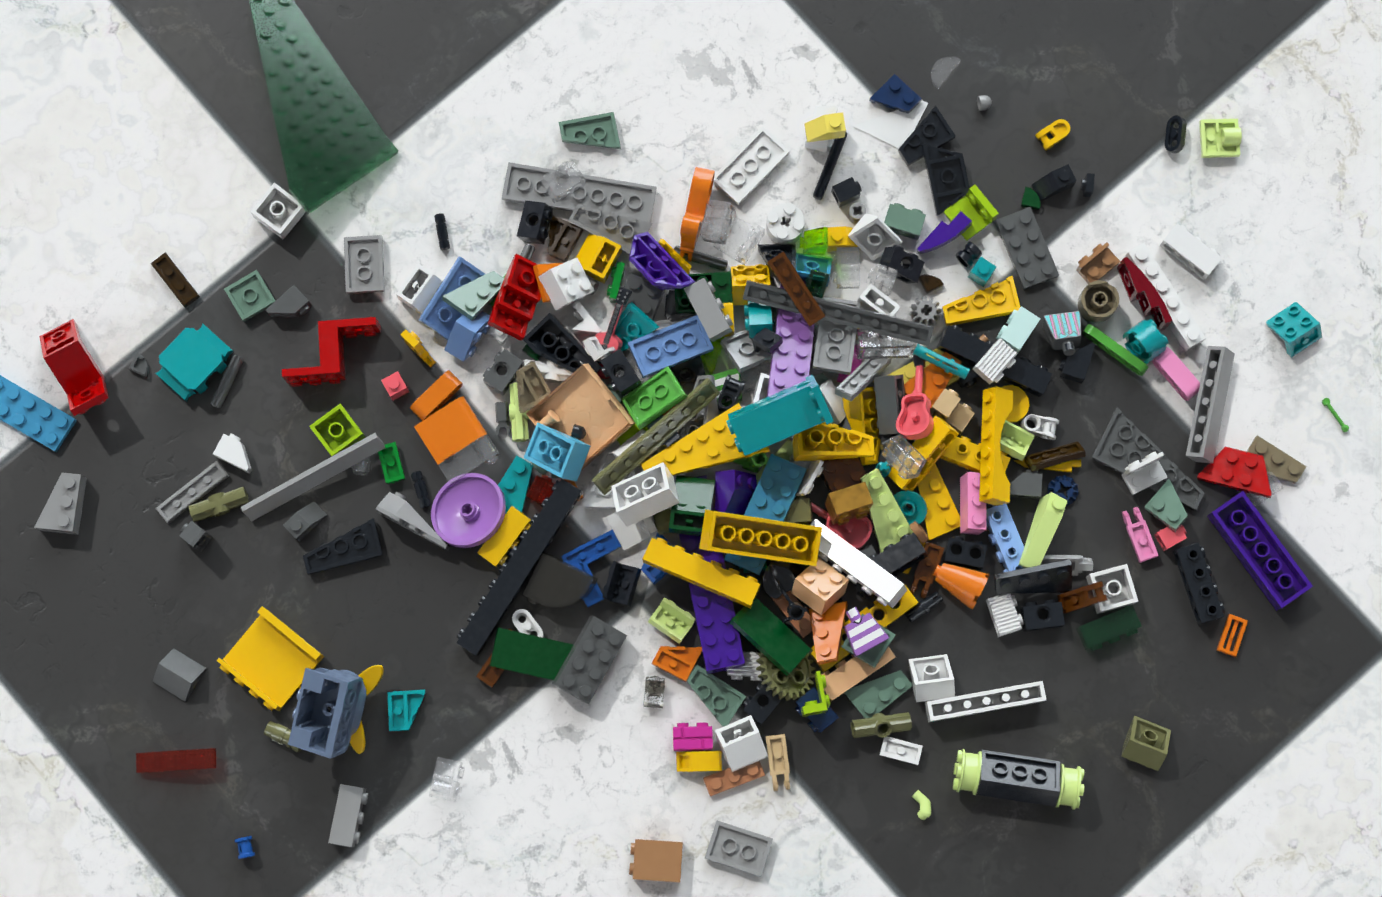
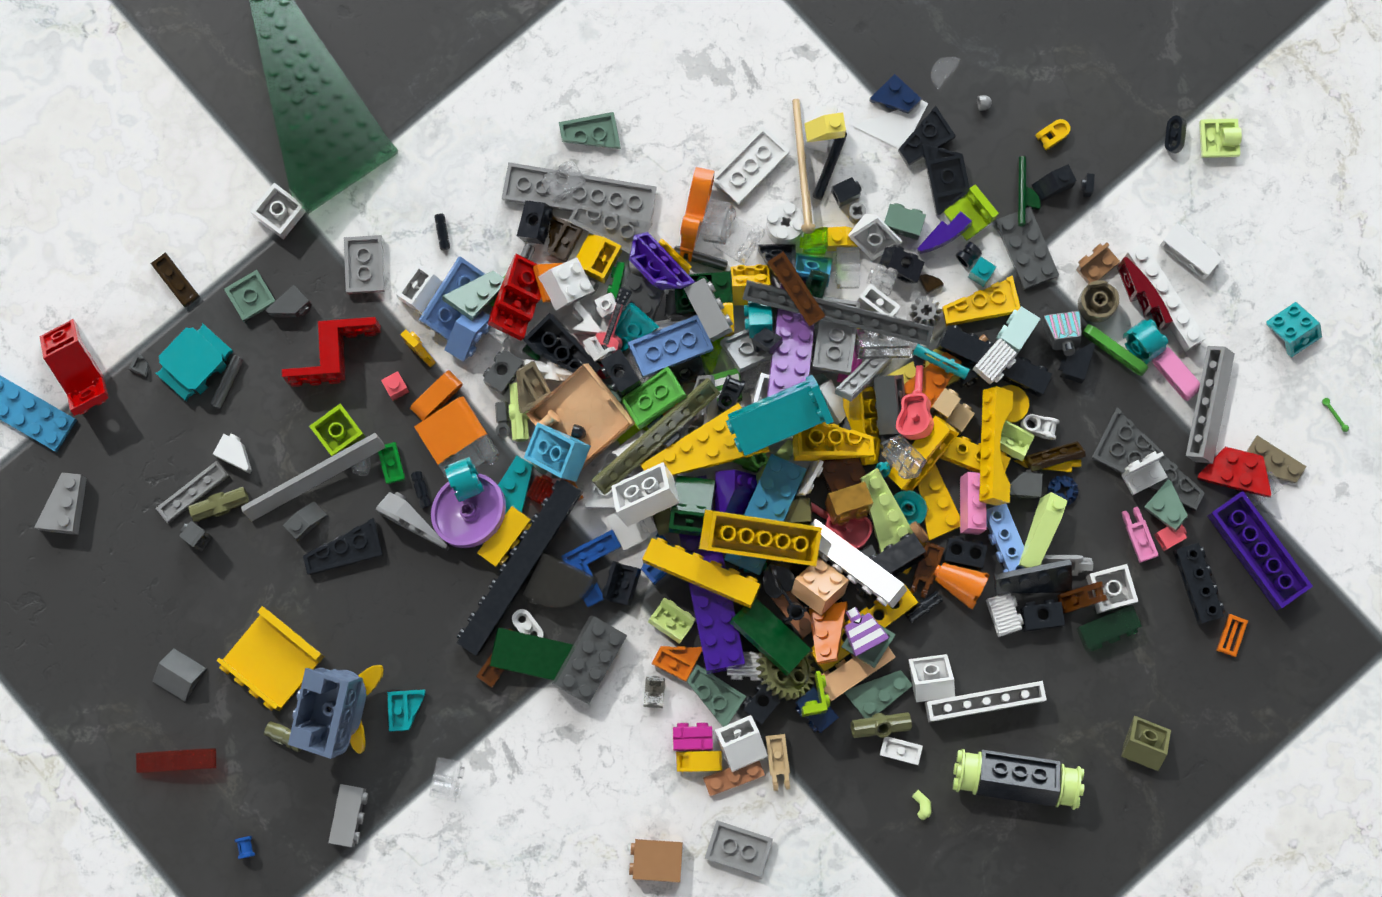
(464, 479): none -> teal brick
(606, 305): none -> white bracket
(808, 226): none -> tan bar
(1022, 192): none -> dark green bar

